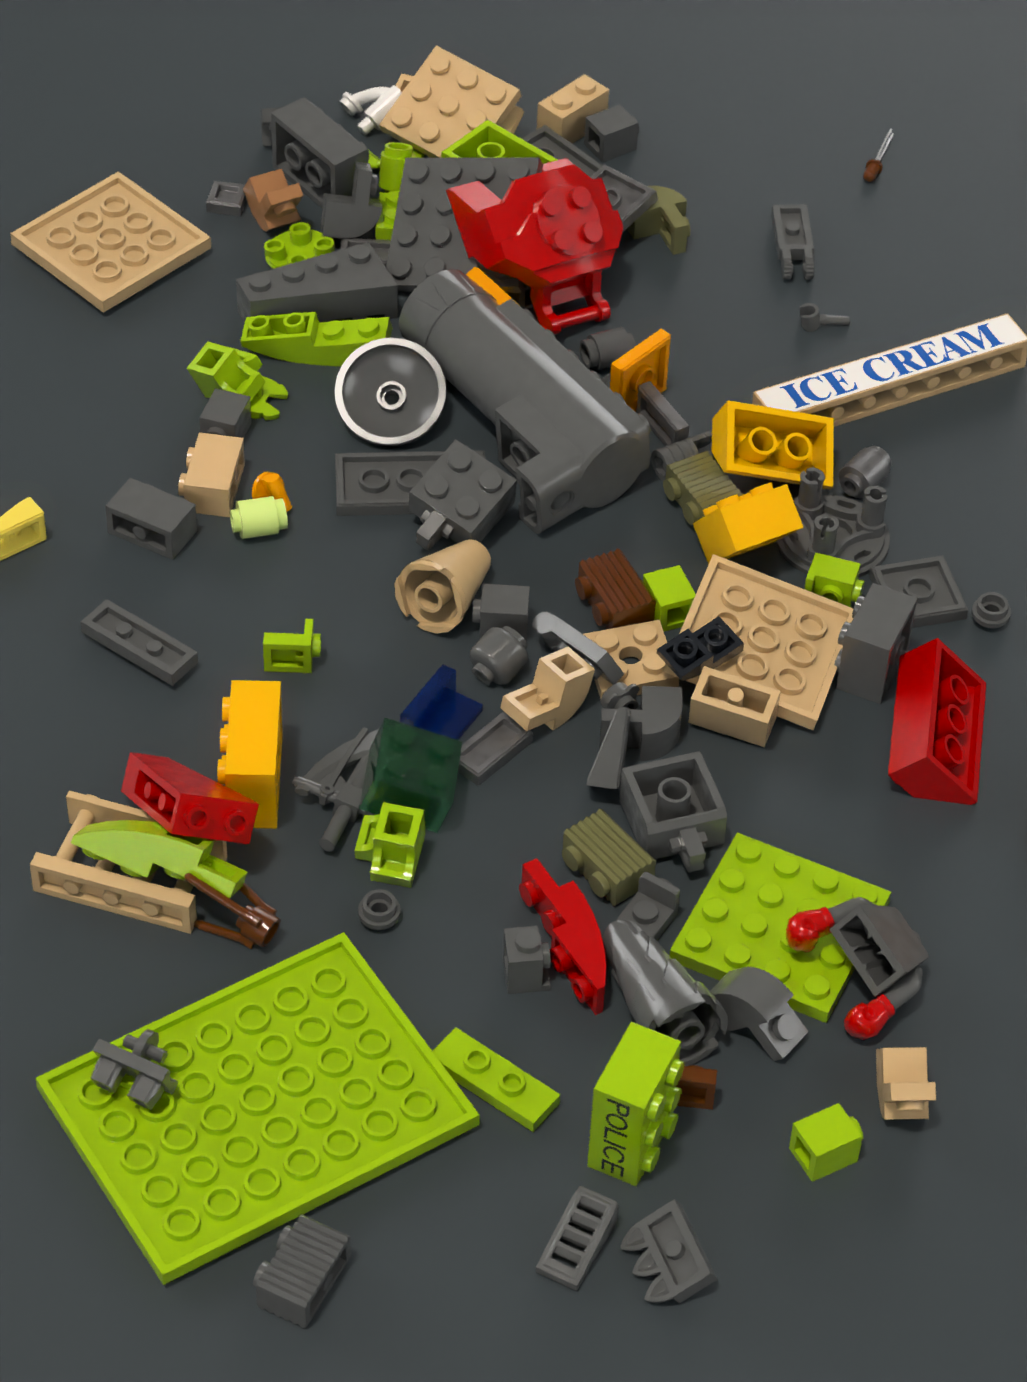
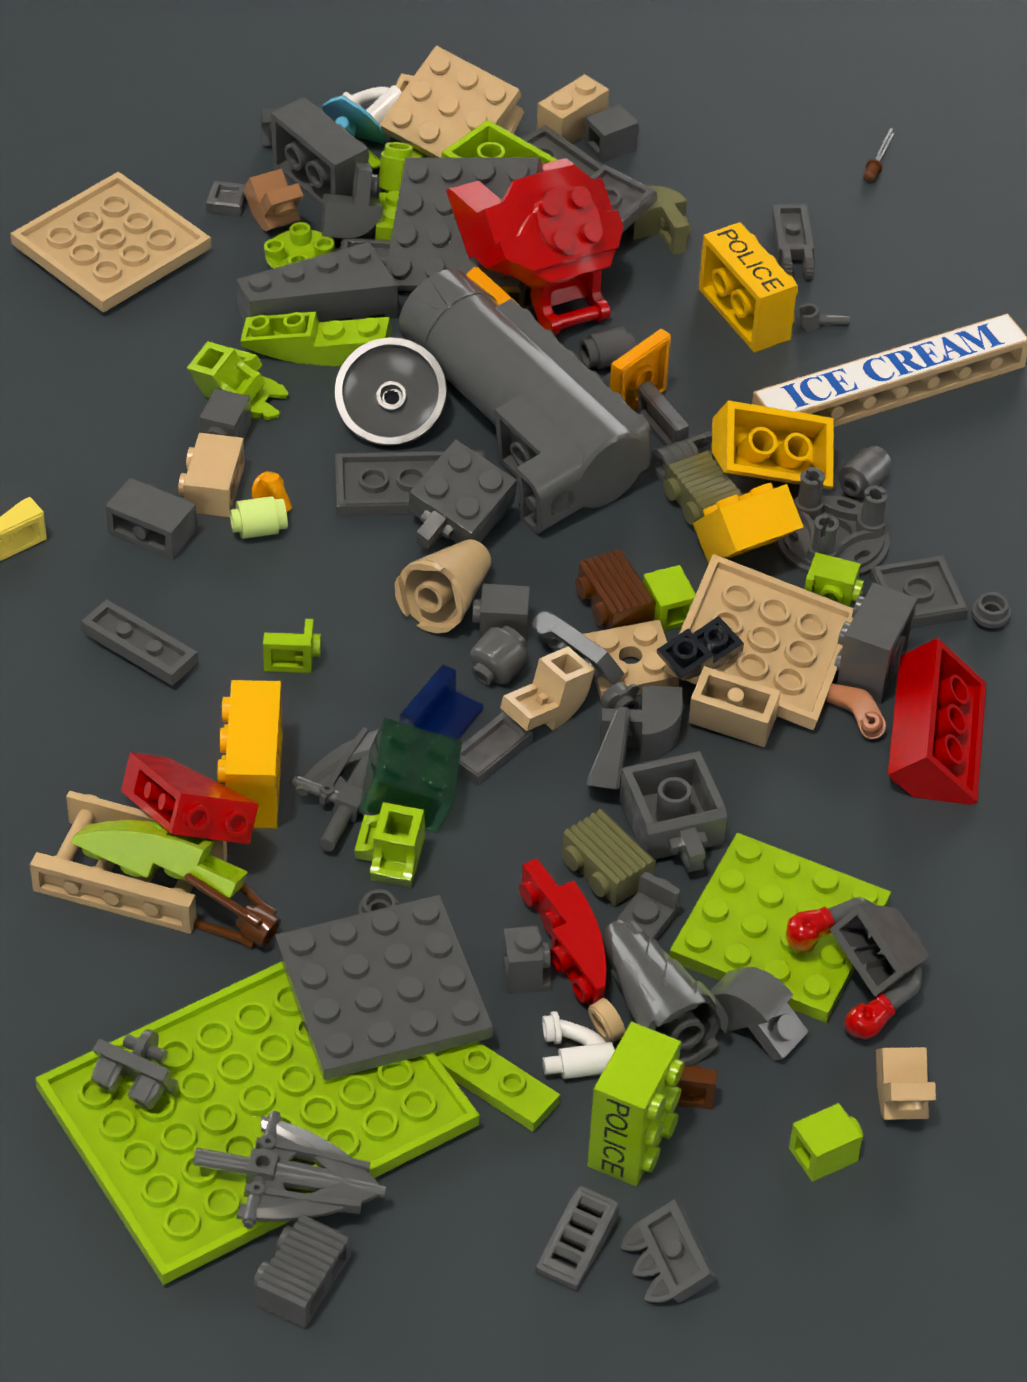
(338, 1183): none -> dark grey bar
(354, 119): none -> medium azure shield
(383, 987): none -> dark grey plate
(577, 1060): none -> white plant
(606, 1020): none -> tan tile
(747, 287): none -> yellow brick
(862, 706): none -> nougat arm

